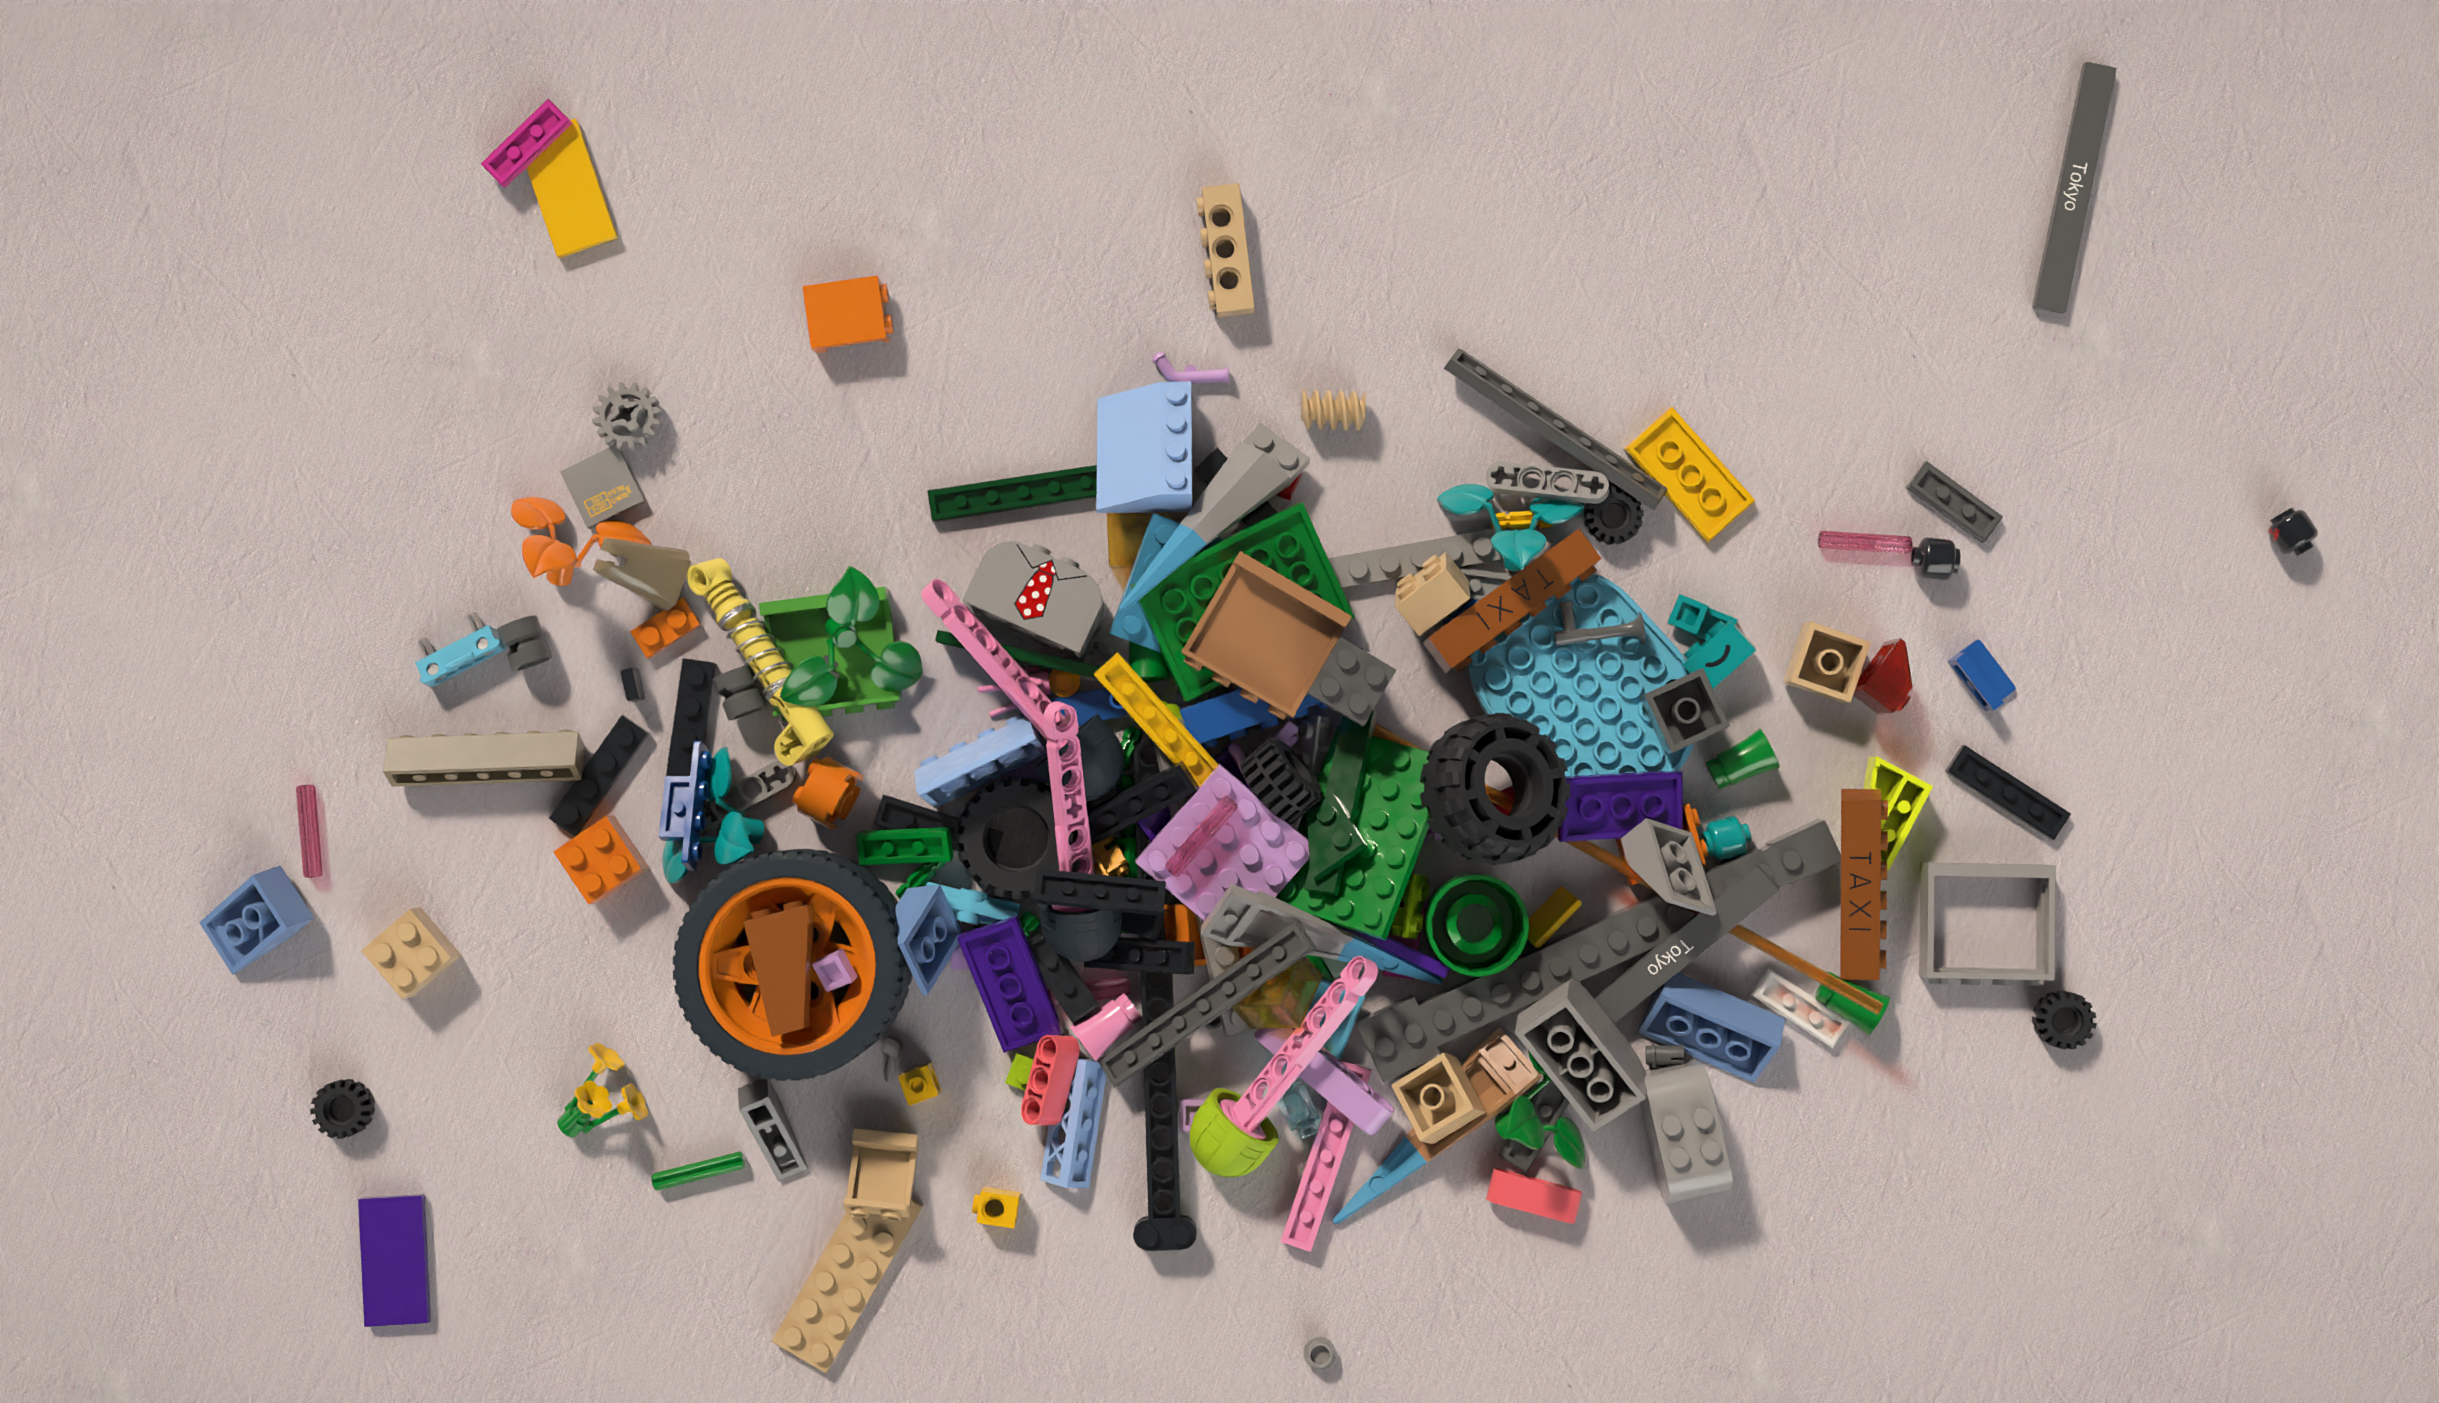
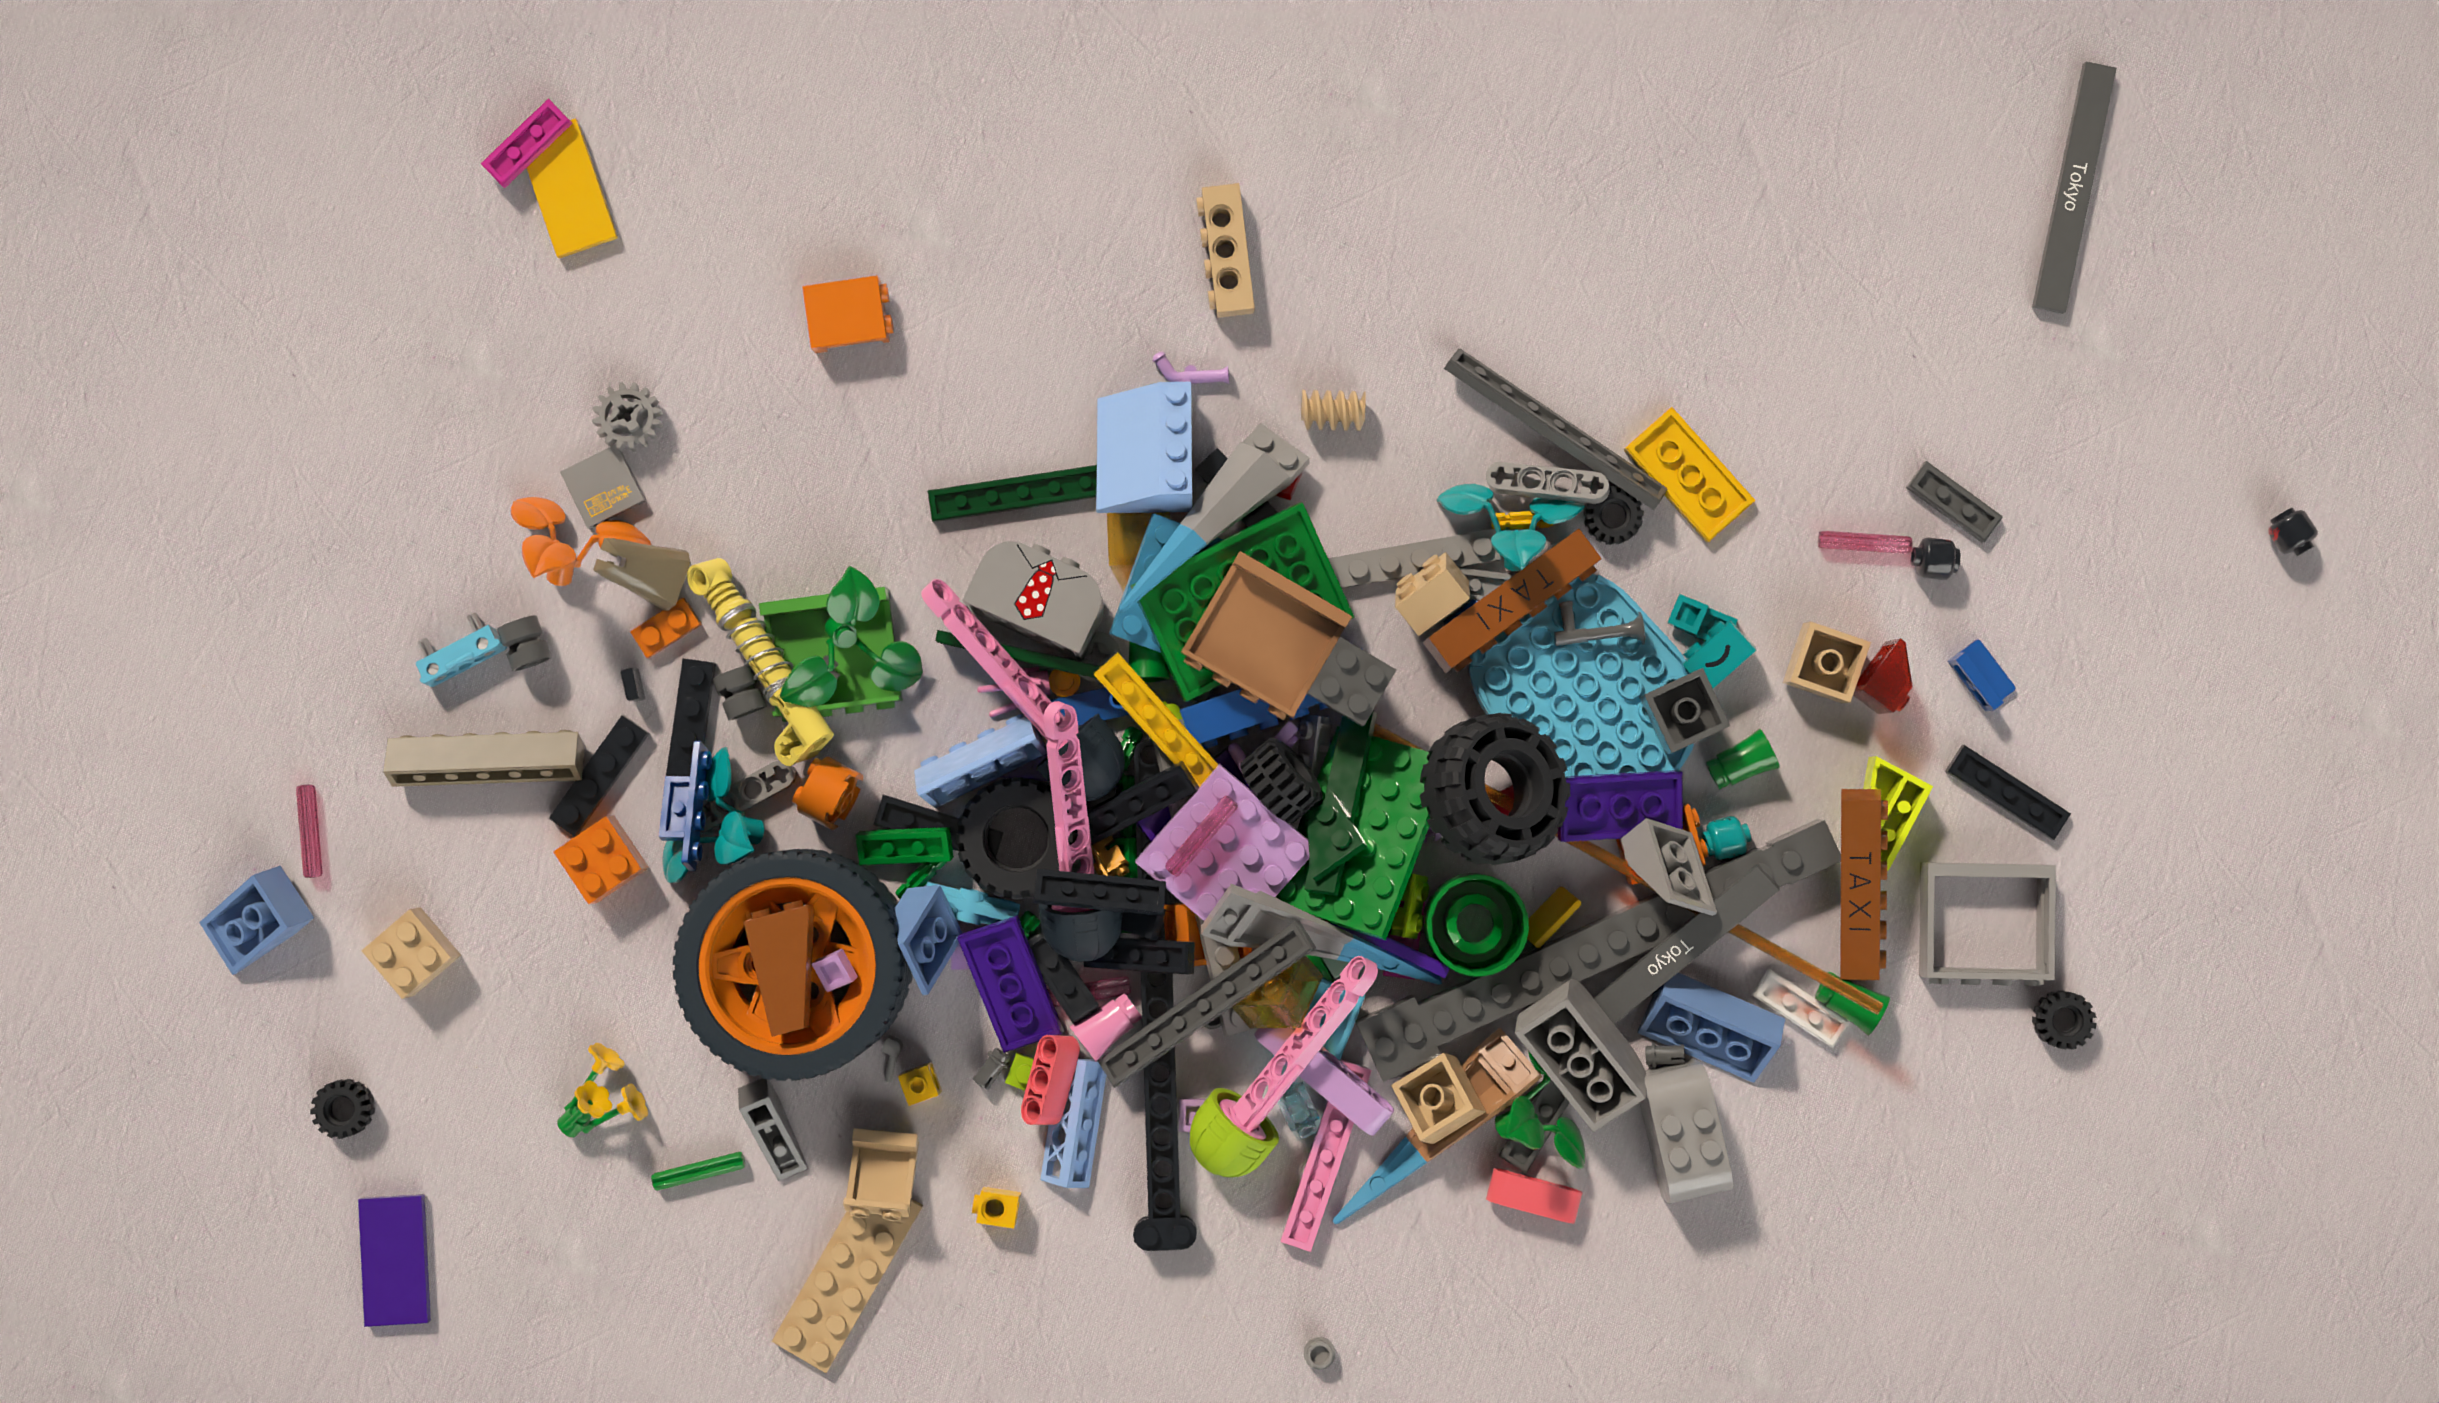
(992, 1068): none -> dark grey pin

